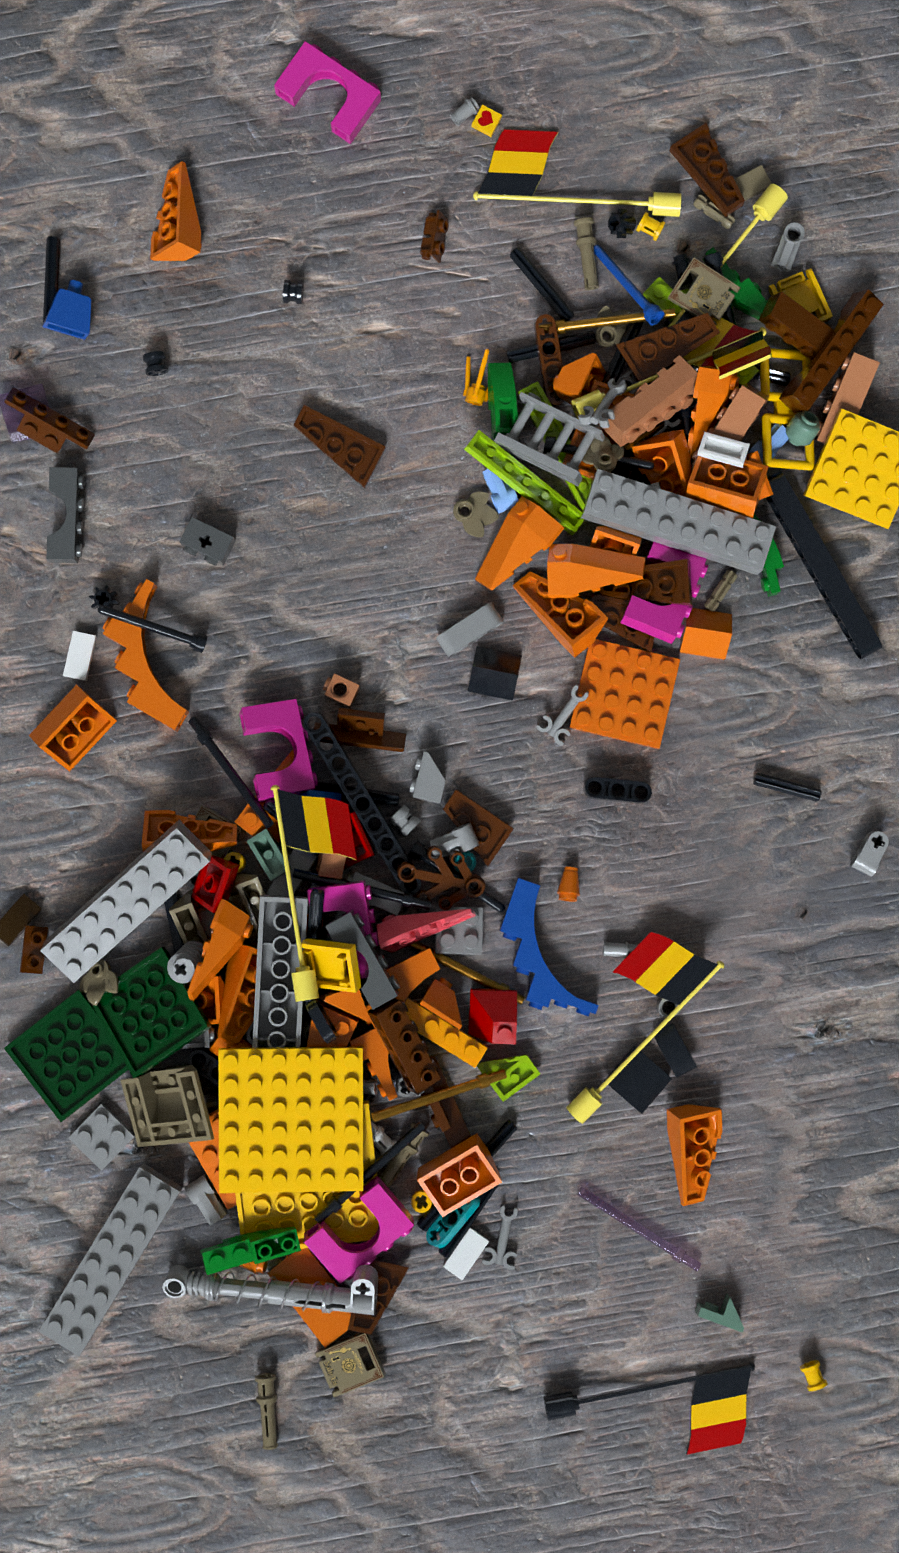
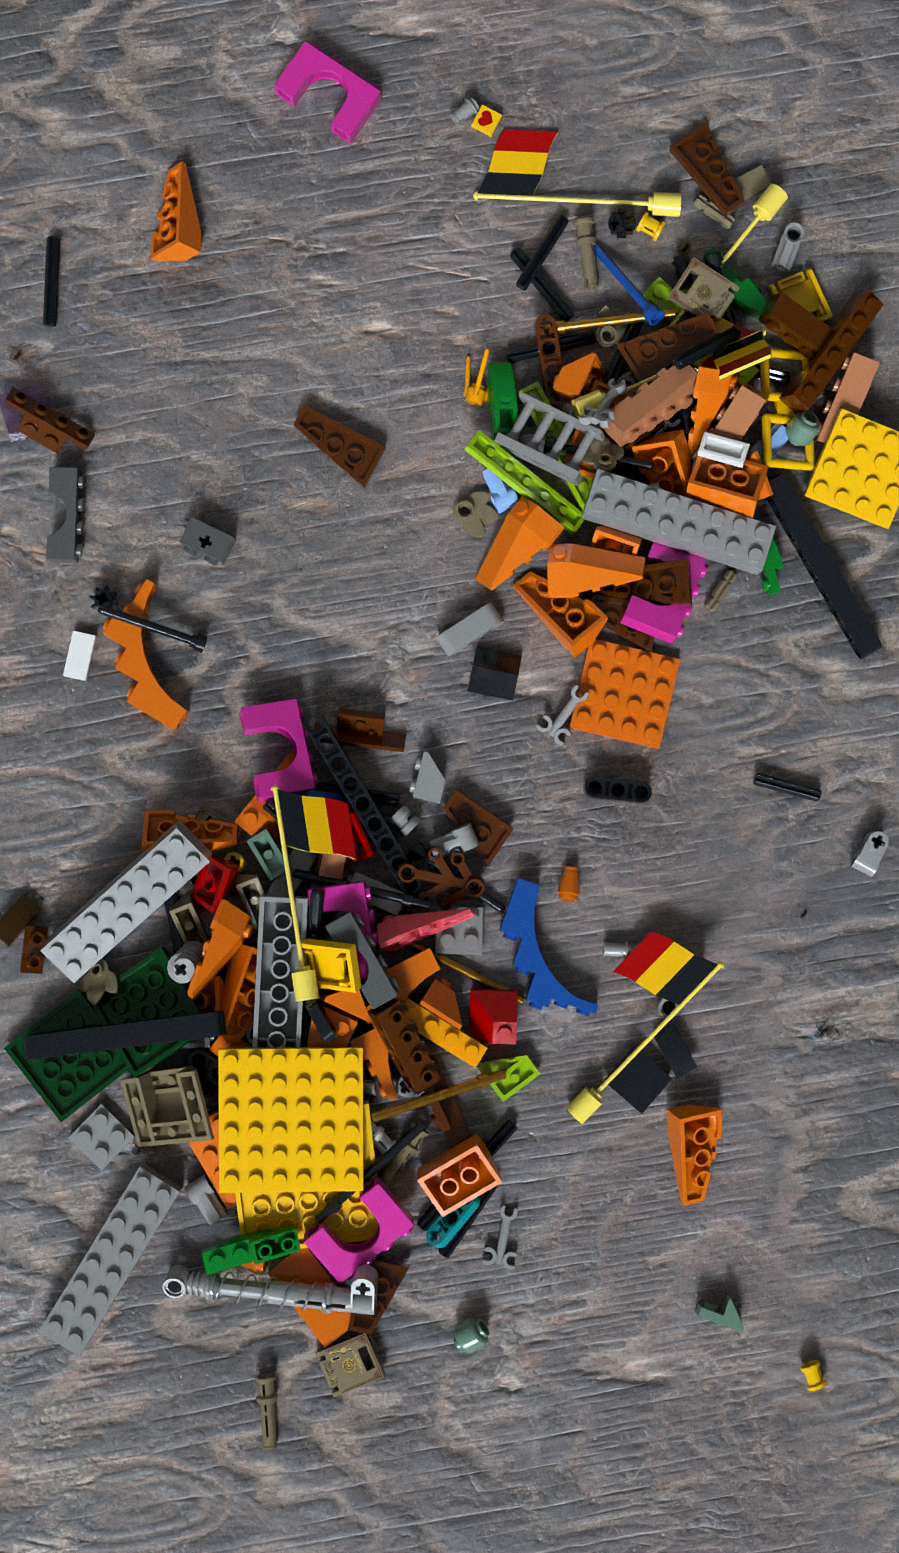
(70, 312): blue torso -> none
(72, 728): orange slope -> none
(124, 1035): none -> black beam
(155, 363): black wheel -> none
(205, 738): black bar -> none
(293, 292): black wheel -> none
(350, 695): nougat brick -> none
(422, 1209): yellow bush -> none
(437, 227): reddish brown hinge -> none
(466, 1253): white tile -> none
(470, 860): teal plate -> none
(471, 1335): none -> sand green head
(542, 252): none -> black axle
(677, 1254): clear purple bar -> none
(706, 348): none -> black axle
(706, 634): orange slope -> none
(716, 1406): flag -> none

